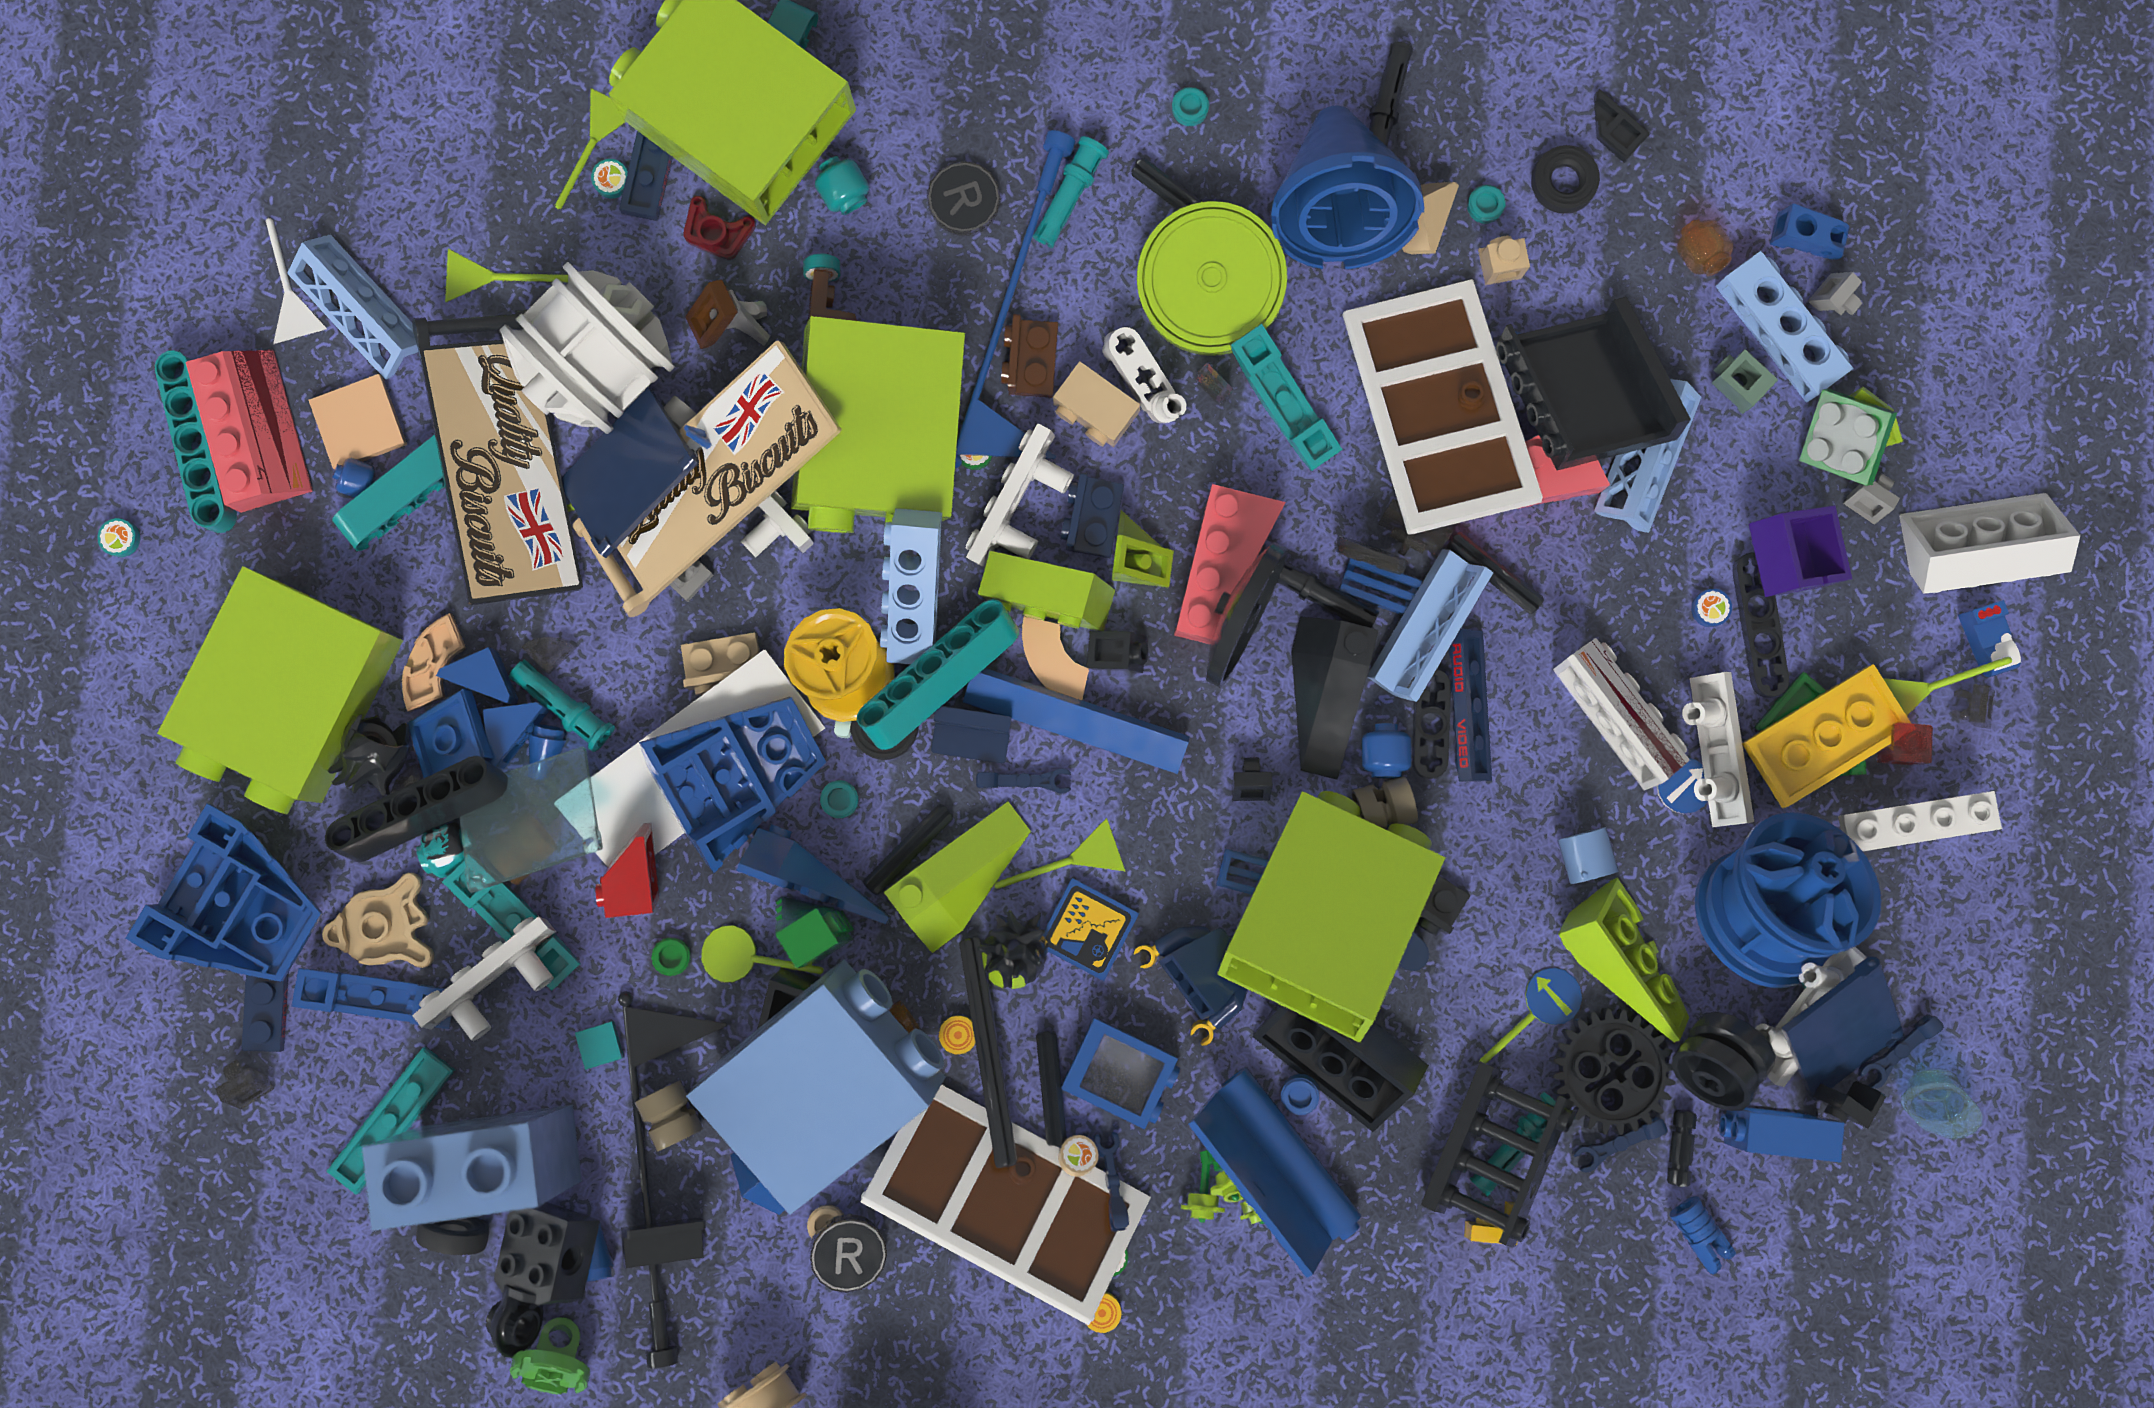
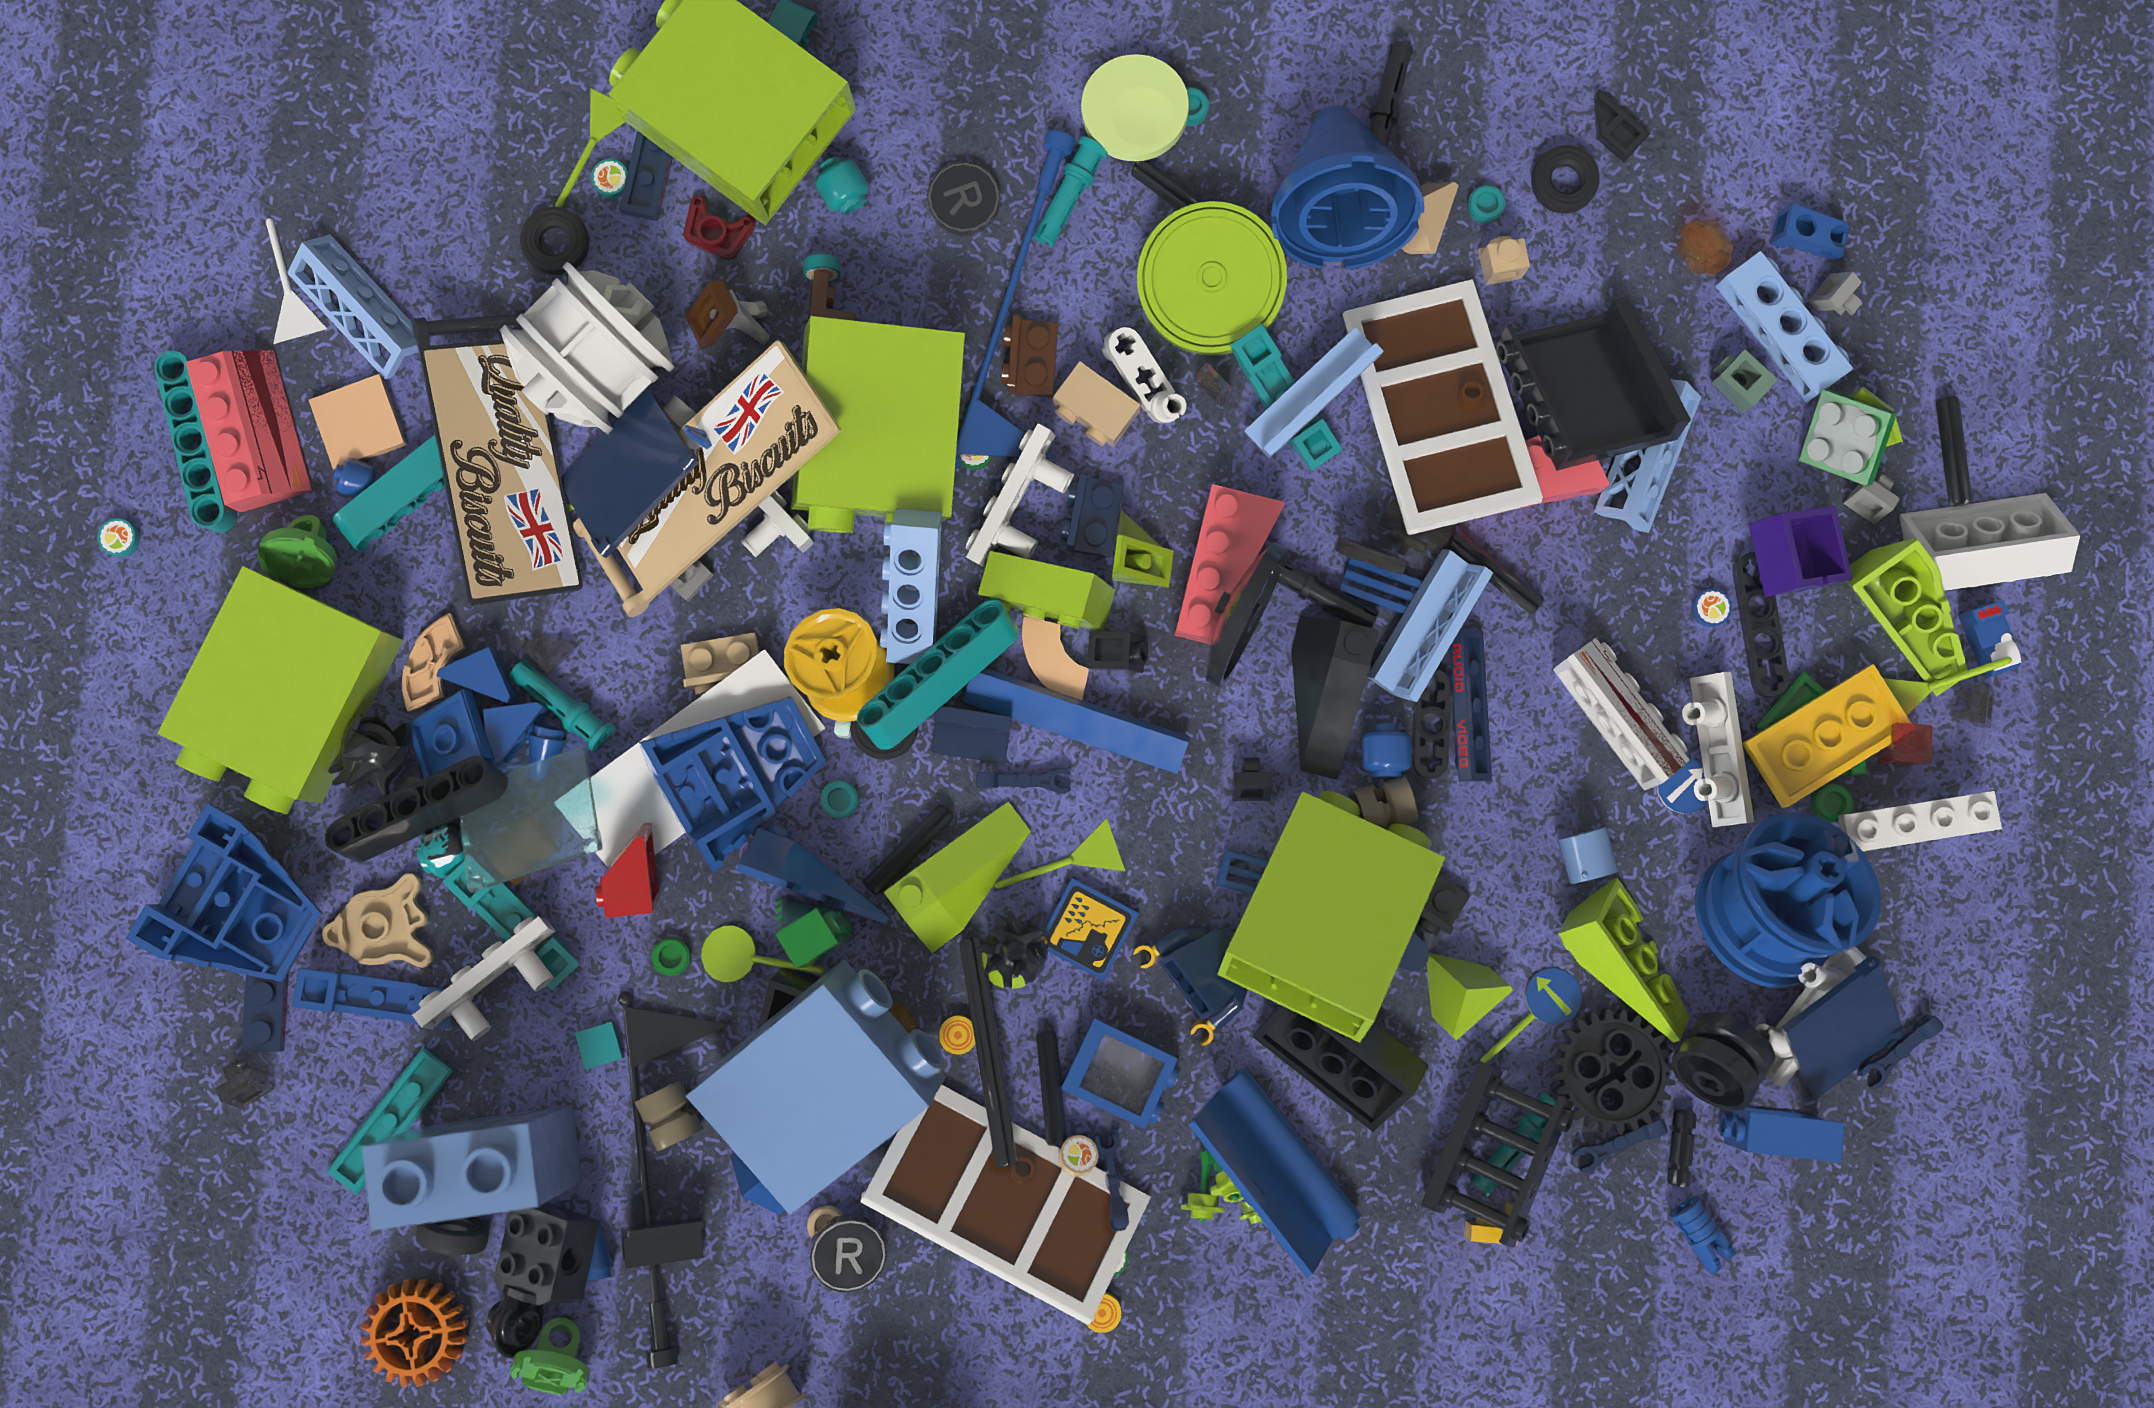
(298, 554): none -> bright green tile
(447, 1324): none -> orange gear
(467, 276): lime piece -> none
(544, 220): none -> black tyre
(1135, 107): none -> yellowish green piece
(1300, 1094): blue tile -> none
(1313, 392): none -> light blue fence
(1462, 992): none -> lime slope
(1832, 802): none -> green tile
(1858, 1105): black bracket -> none
(1908, 601): none -> lime wedge
(1940, 1103): clear light blue piece -> none
(1954, 451): none -> black axle

